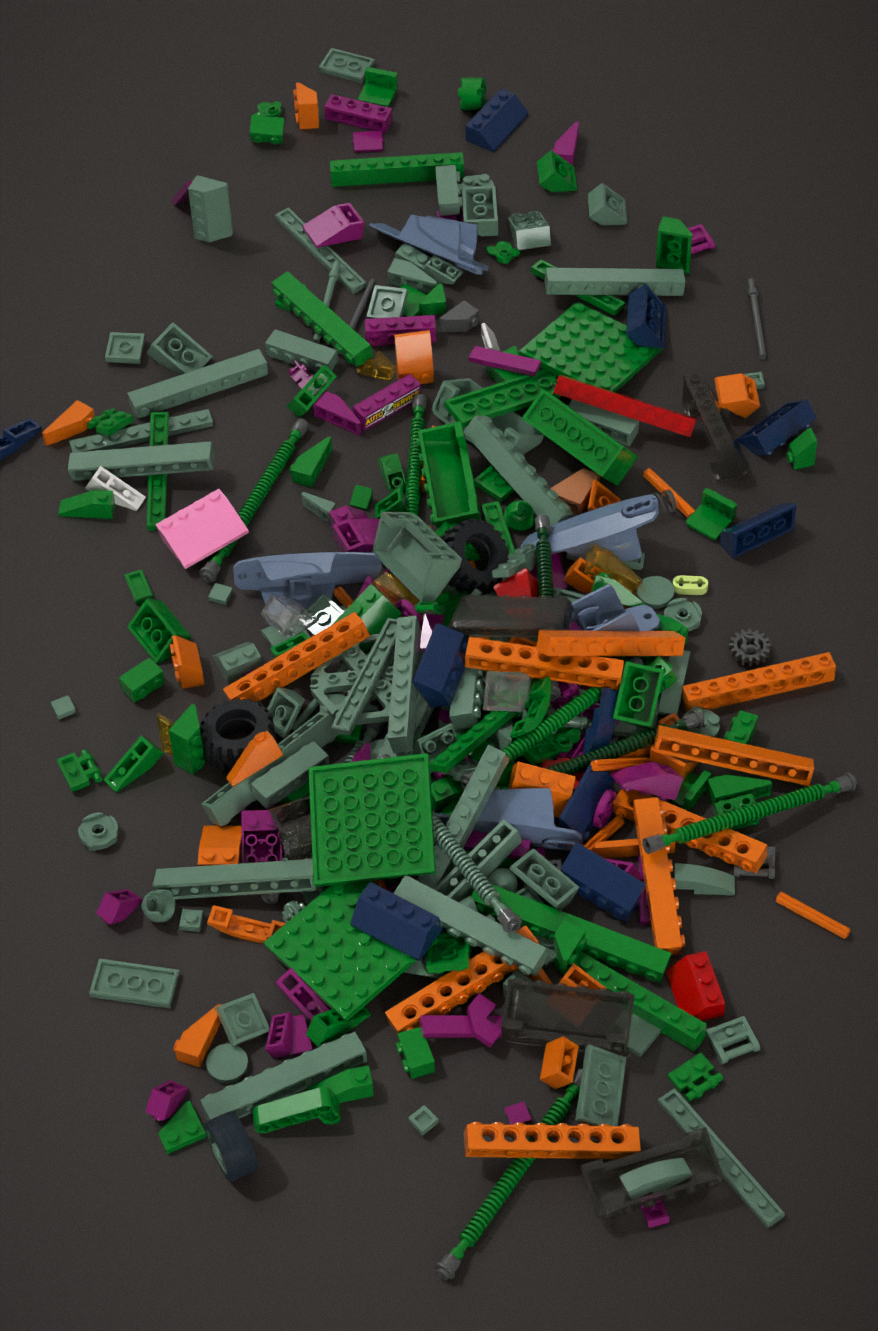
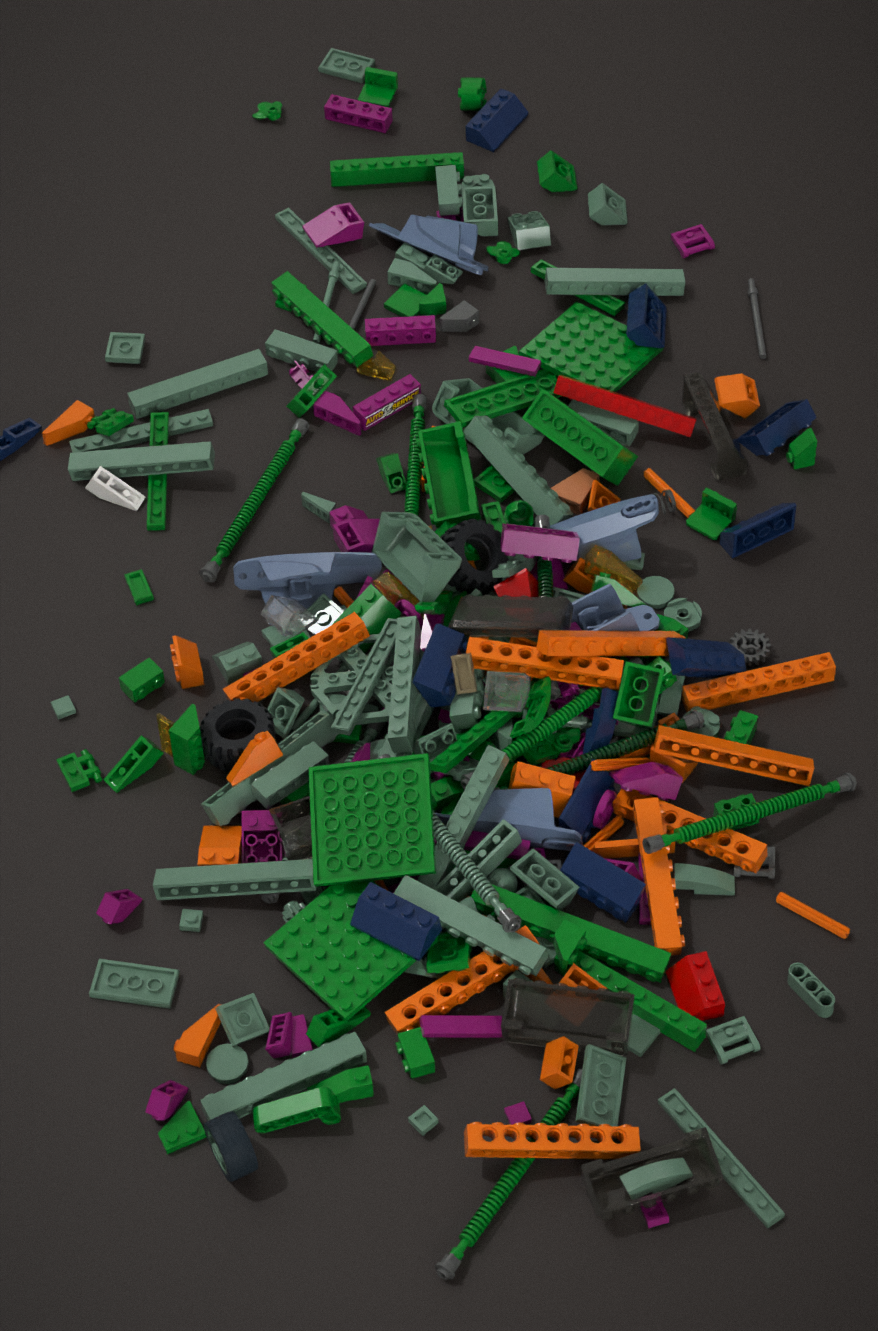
(89, 505): green slope -> none
(102, 840): sand green plate -> none
(154, 629): green slope -> none
(158, 905): sand green hair -> none
(178, 351): sand green slope -> none
(182, 195): magenta tile -> none
(201, 528): bright pink slope -> none
(210, 209): sand green slope -> none
(220, 594): sand green tile -> none
(242, 927): orange slope -> none
(266, 129): green brick -> none
(299, 994): magenta slope -> none
(306, 106): orange slope -> none
(310, 463): green slope -> none
(361, 497): green slope -> none
(367, 141): magenta piece -> none
(387, 302): sand green plate -> none
(391, 503): green slope -> none
(414, 356): orange slope -> none
(464, 673): none -> dark tan tile
(481, 1027): magenta tile -> none
(489, 338): white slope -> none
(539, 542): none -> magenta slope
(567, 143): magenta slope -> none
(673, 245): green slope -> none
(690, 585): yellowish green beam -> none
(690, 1073): green plate -> none
(691, 790): green panel -> none
(704, 658): none -> dark blue slope
(731, 786): green slope -> none
(759, 381): sand green tile -> none
(812, 998): none -> sand green beam

